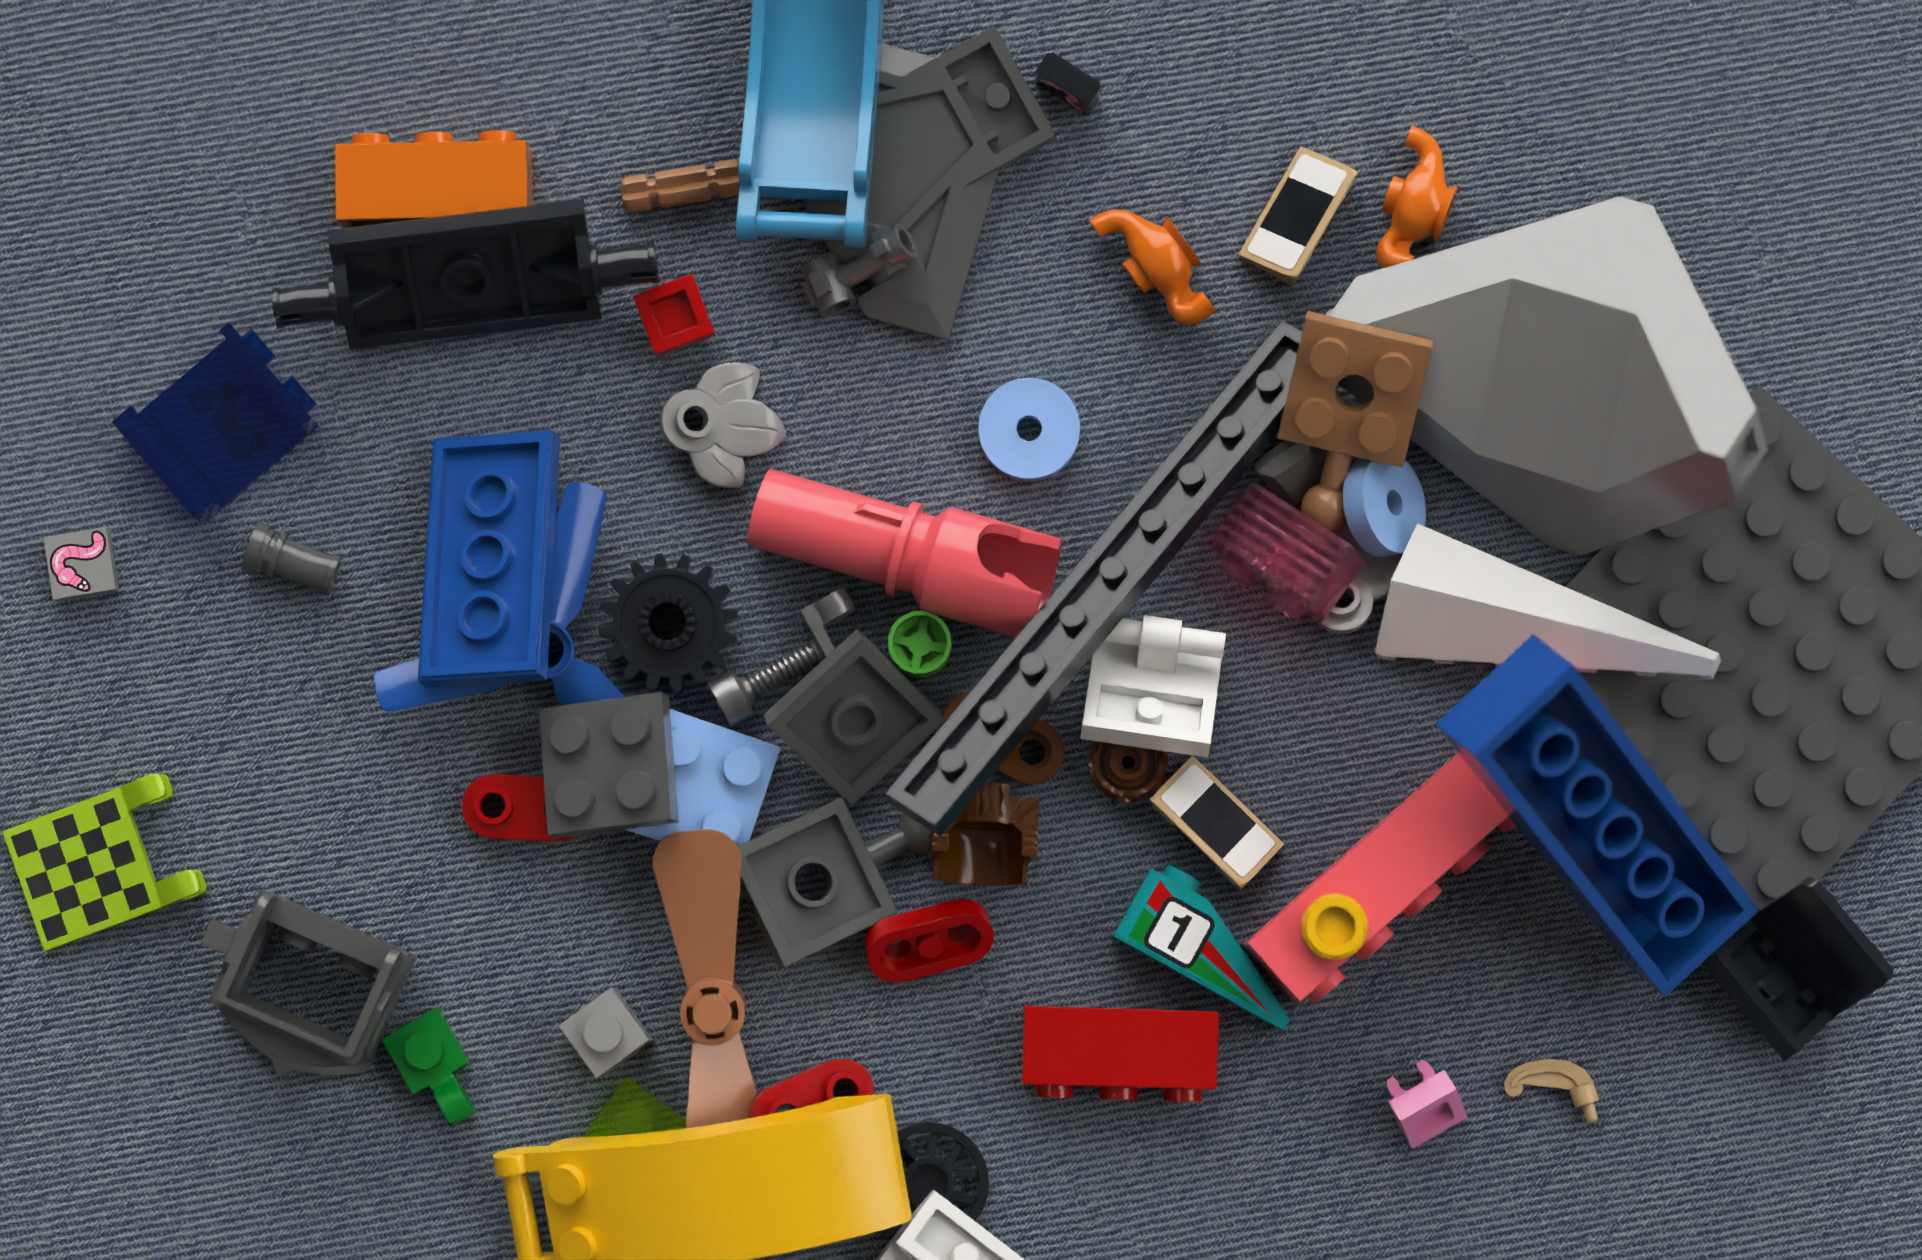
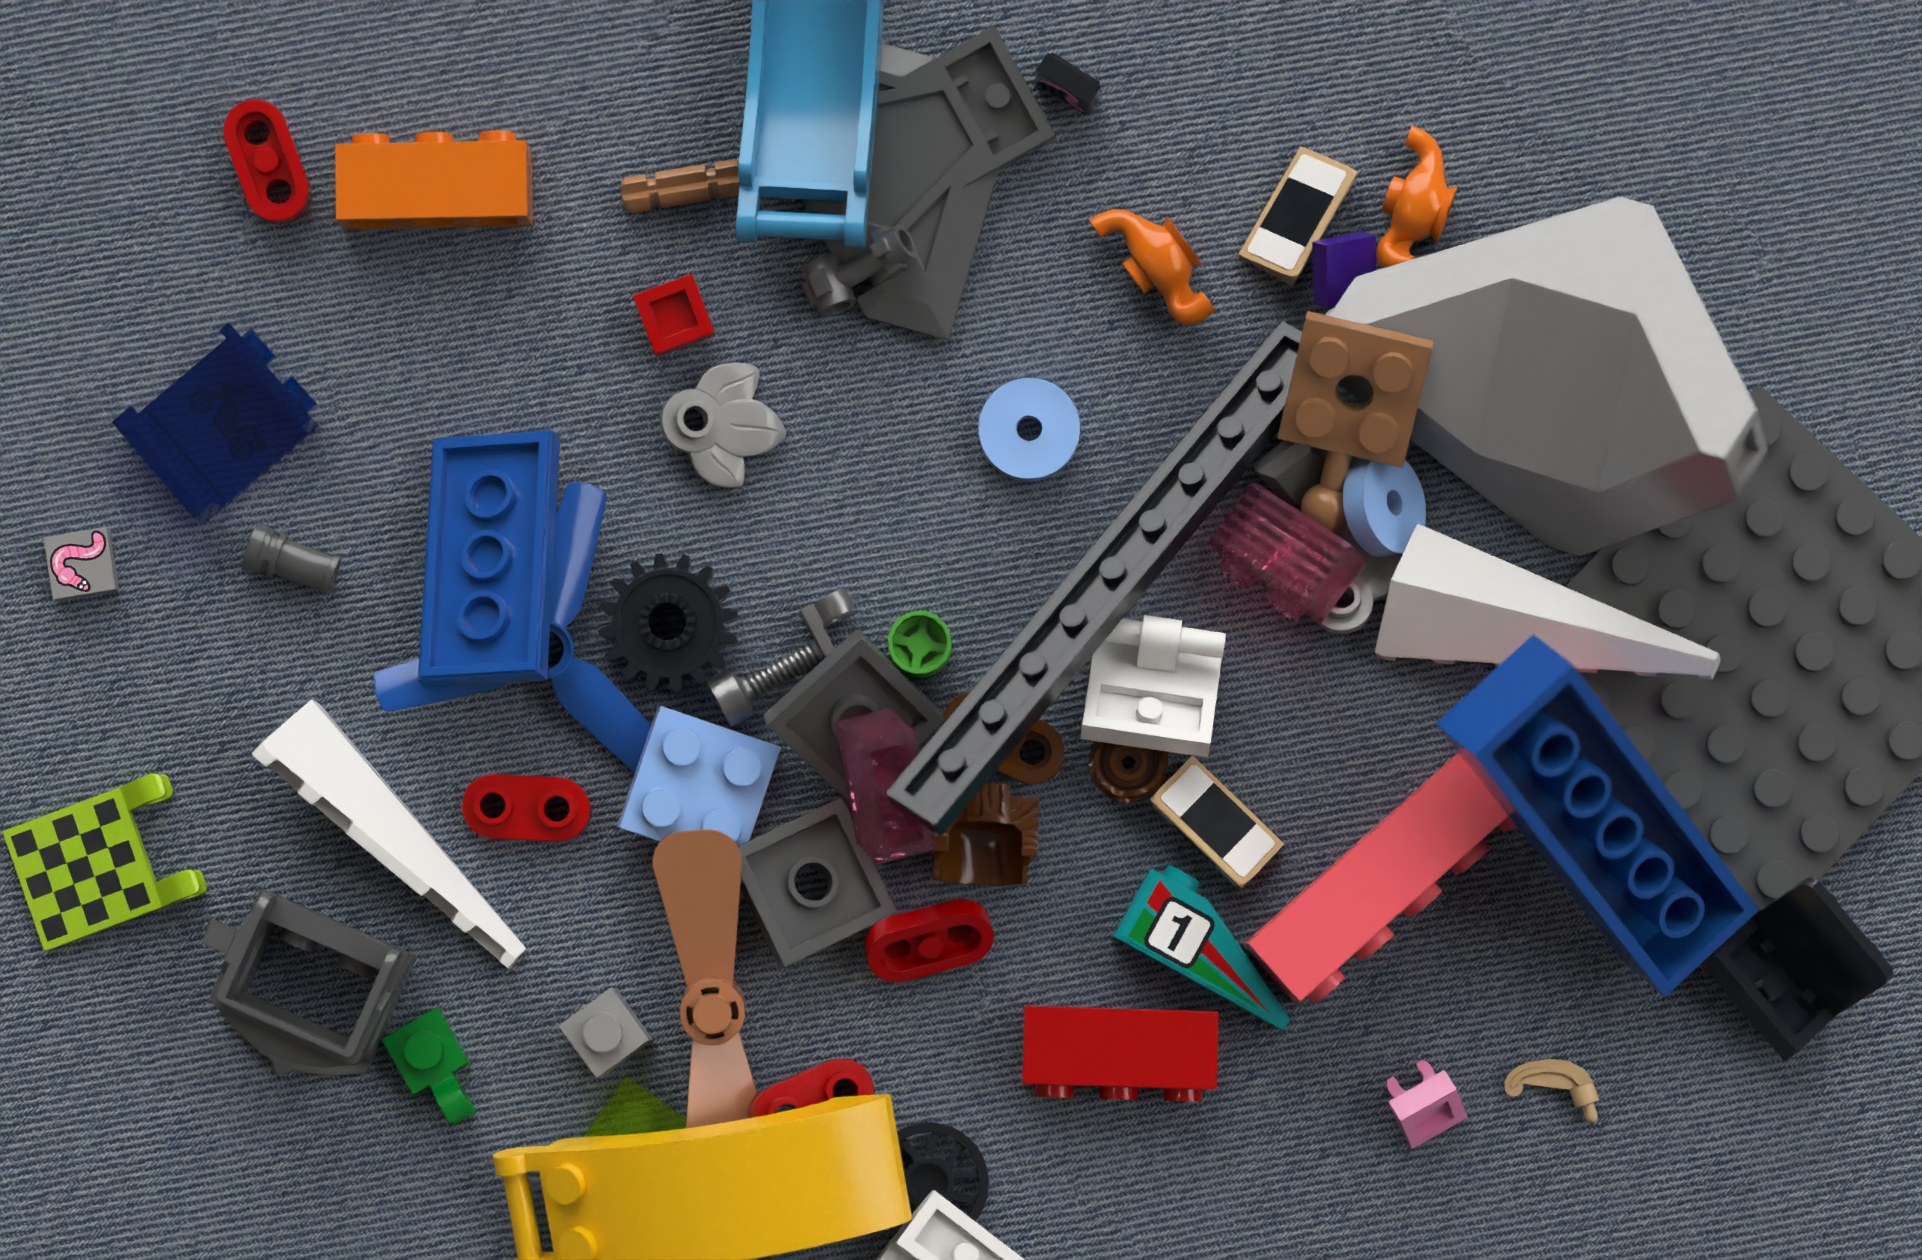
(267, 164): none -> red plate
(343, 784): none -> white wedge
(464, 276): black plate -> none
(608, 765): dark grey plate -> none
(873, 756): none -> clear pink brick
(950, 562): coral piece -> none
(1334, 926): yellow tile -> none
(1338, 263): none -> dark purple tile

